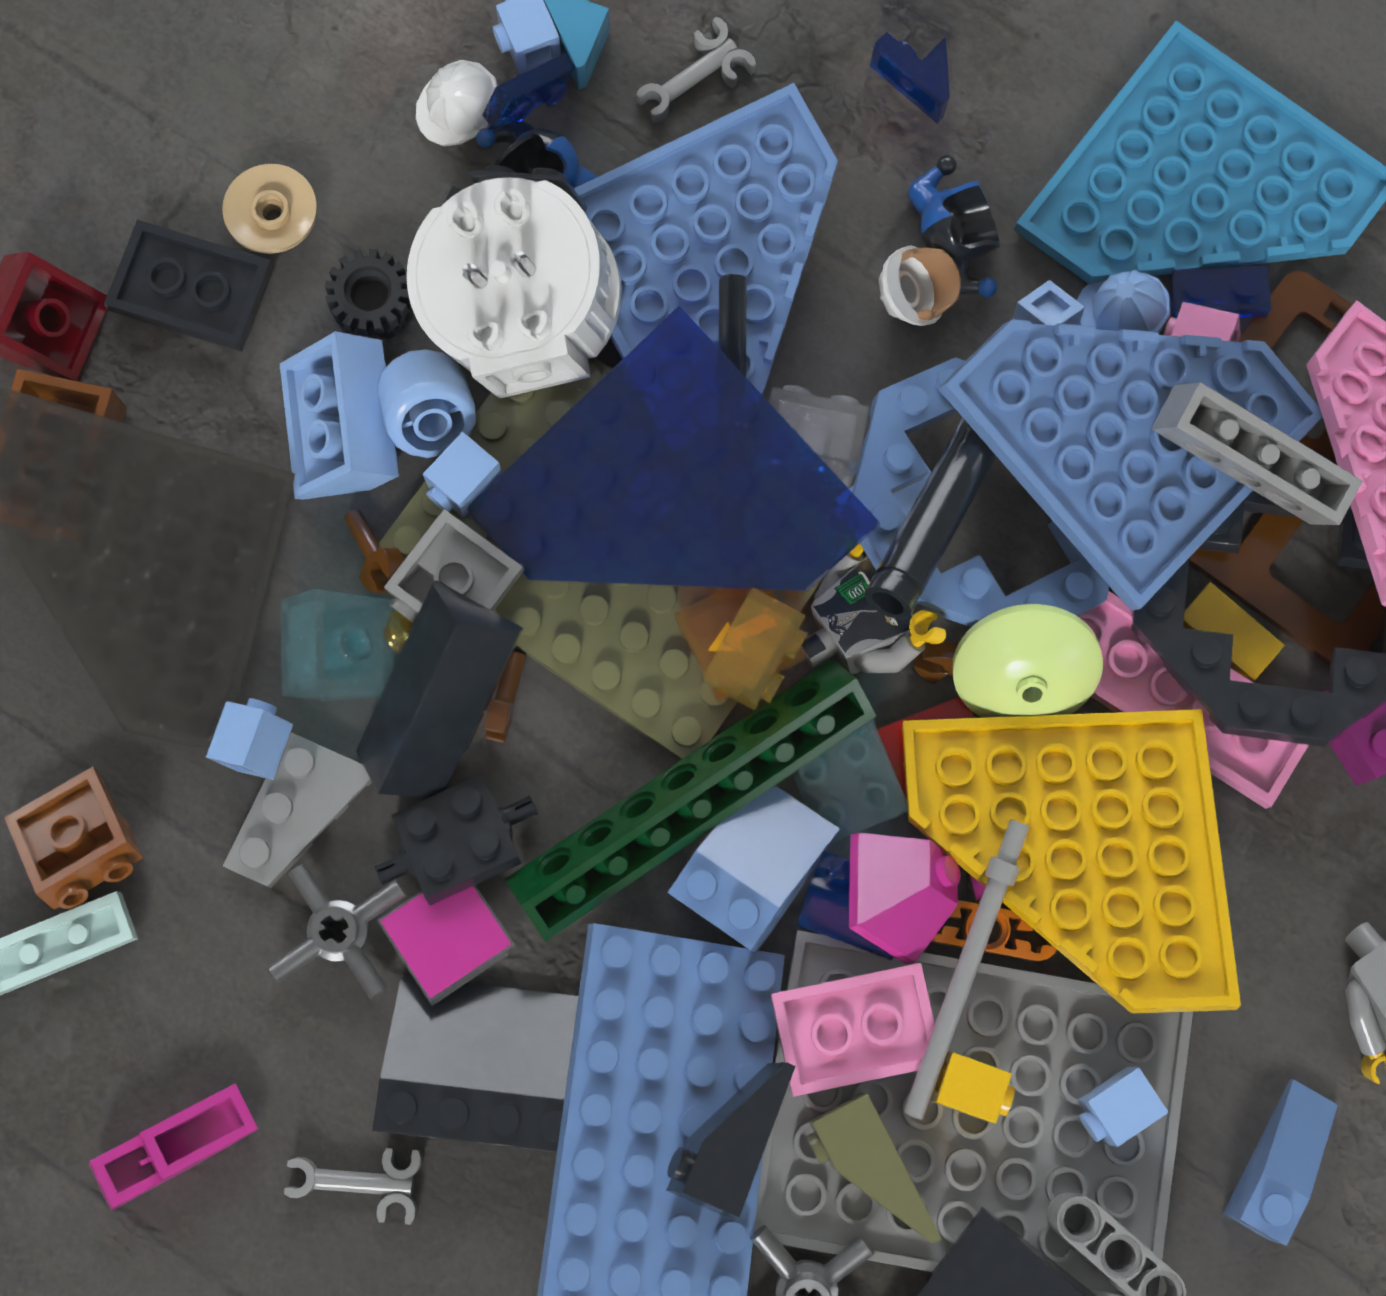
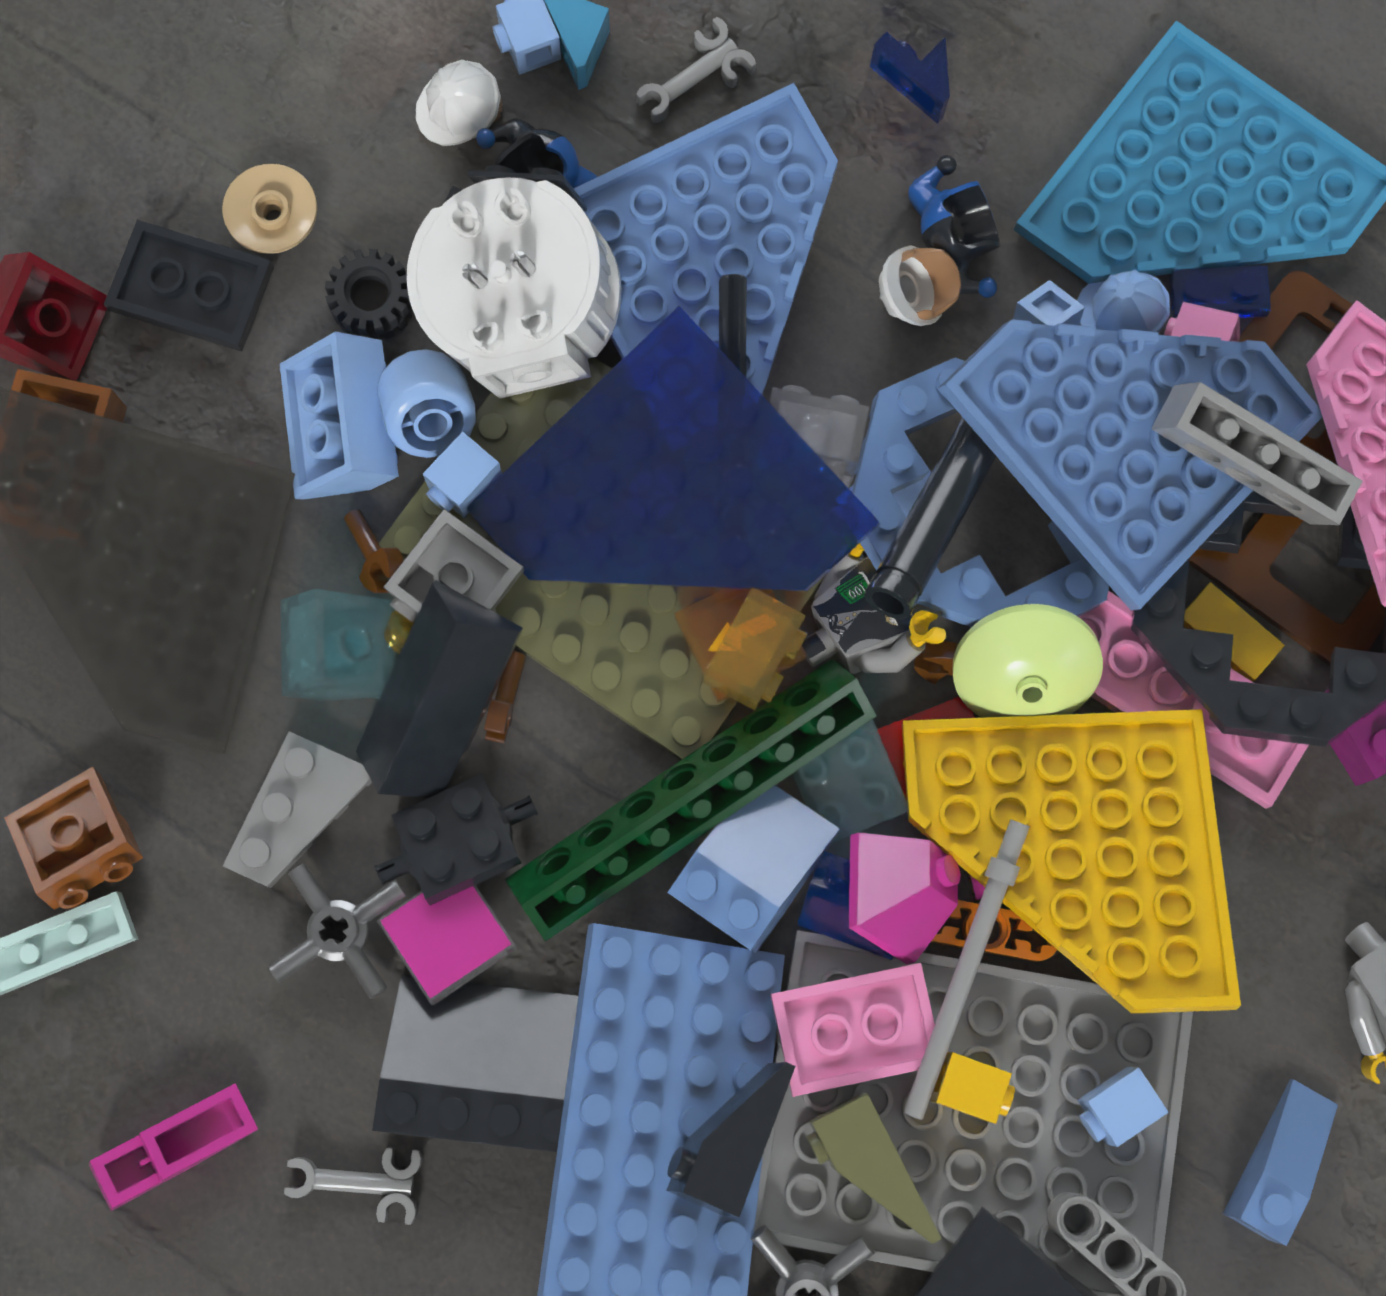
(250, 738): light blue brick -> none
(522, 94): clear blue plate -> none

